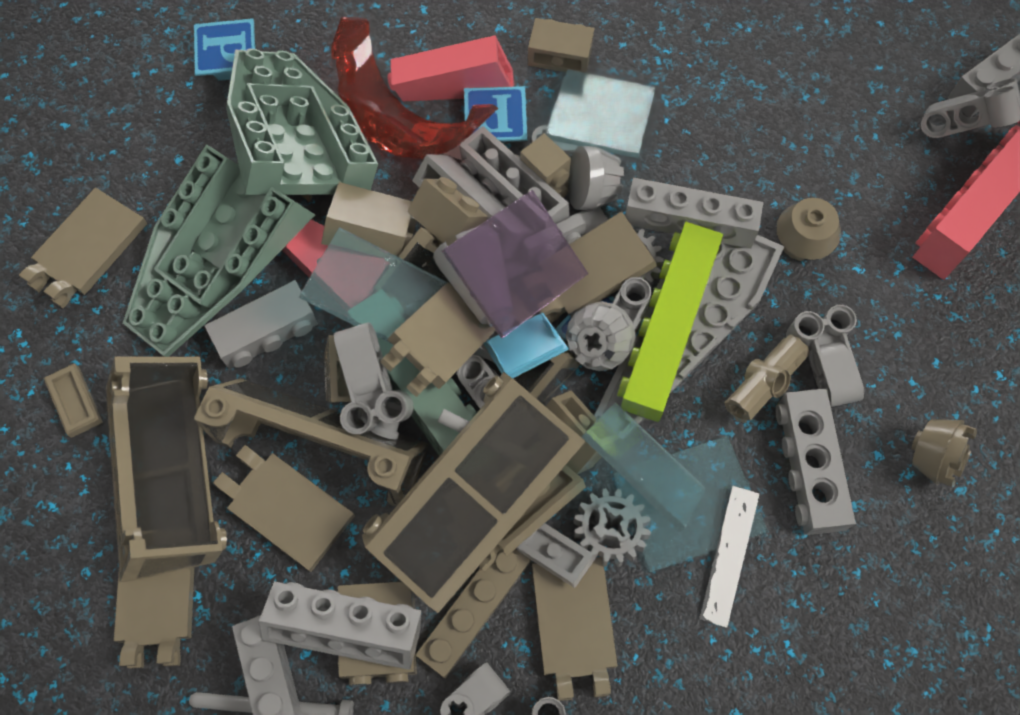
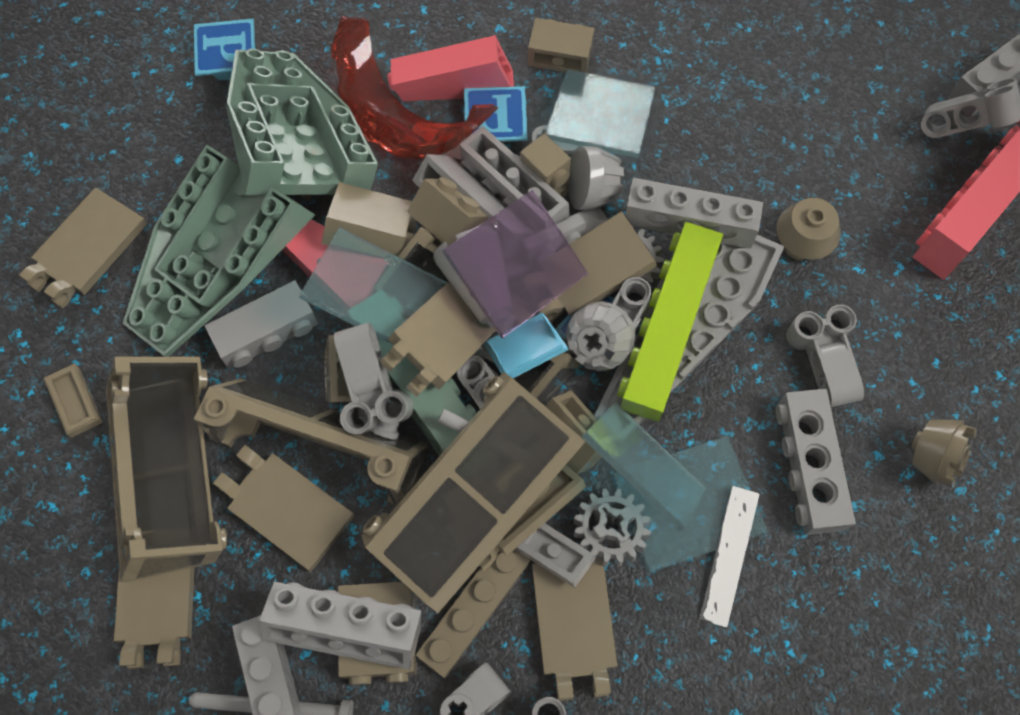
(767, 378): dark tan piece -> none

